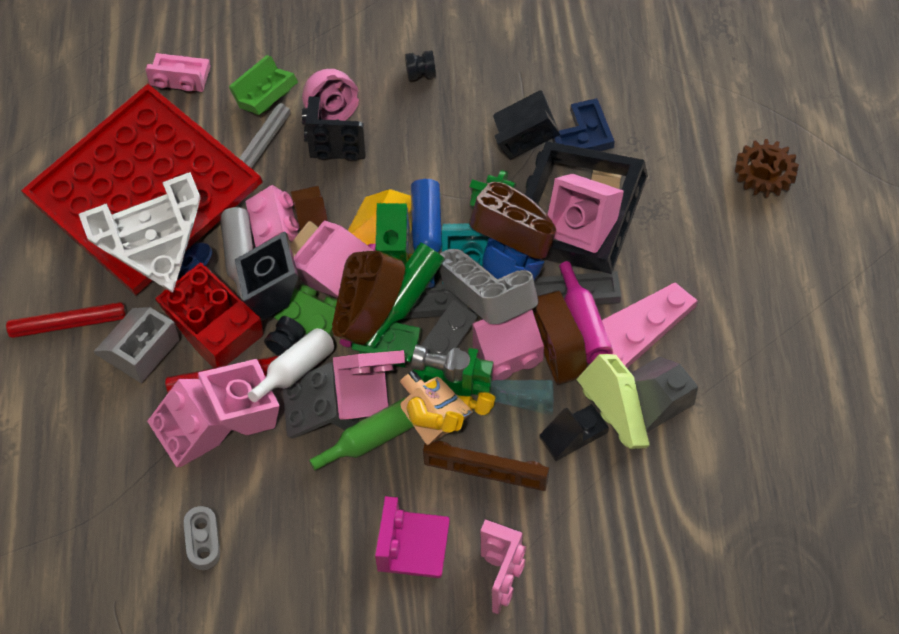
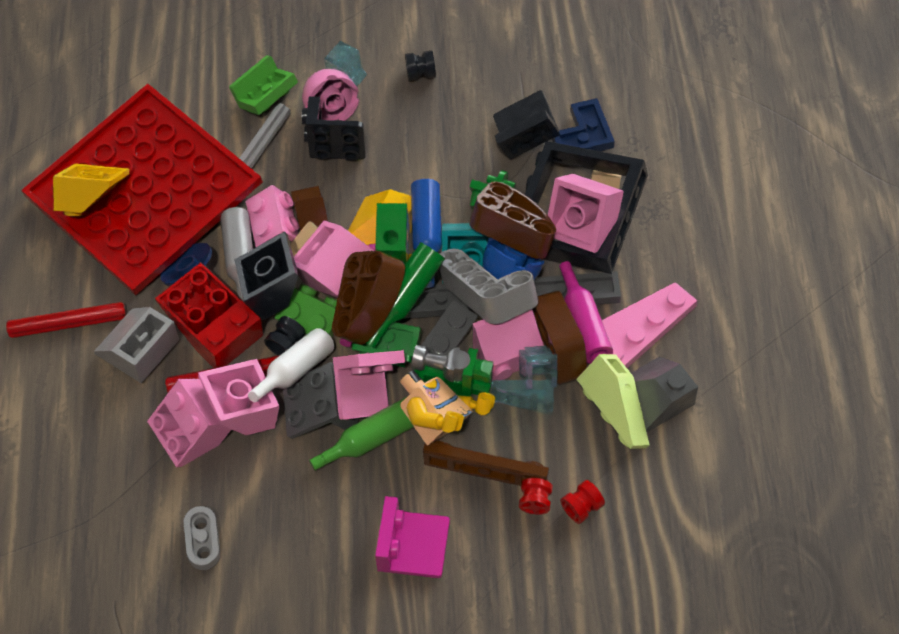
(84, 185): none -> yellow slope
(151, 234): white wedge -> none
(178, 72): bright pink bracket -> none
(346, 59): none -> clear light blue window
(502, 548): bright pink bracket -> none
(535, 496): none -> red wheel
(537, 361): none -> clear light blue window
(572, 431): black slope -> none
(580, 503): none -> red wheel
(766, 168): reddish brown gear -> none

